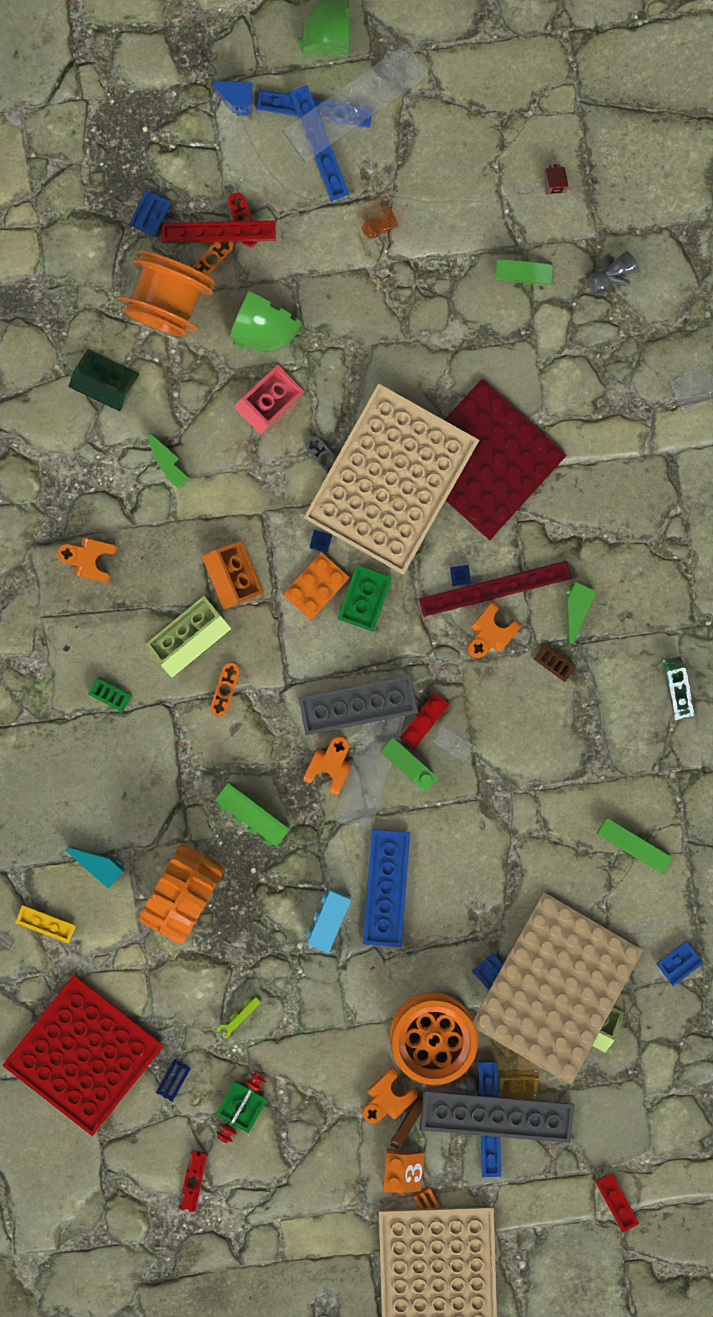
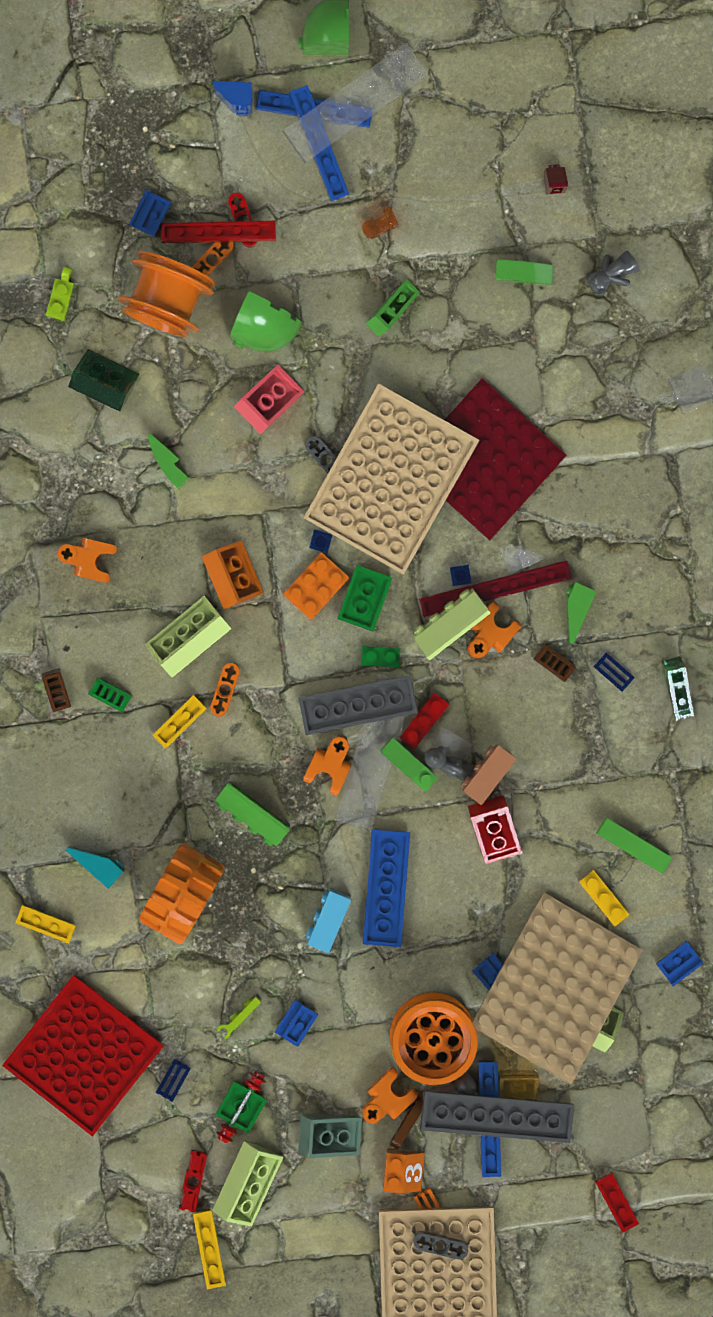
(51, 674): none -> reddish brown slope
(61, 296): none -> lime plate
(179, 721): none -> yellow plate
(209, 1249): none -> yellow plate
(247, 1184): none -> yellowish green slope
(296, 1023): none -> blue plate
(329, 1135): none -> sand green slope
(380, 656): none -> green plate
(392, 308): none -> bright green slope
(450, 623): none -> yellowish green slope
(452, 766): none -> dark grey piece
(455, 1244): none -> dark grey beam
(488, 773): none -> nougat slope
(494, 829): none -> red slope
(519, 557): none -> clear slope
(603, 898): none -> yellow plate
(625, 683): none -> clear blue tile

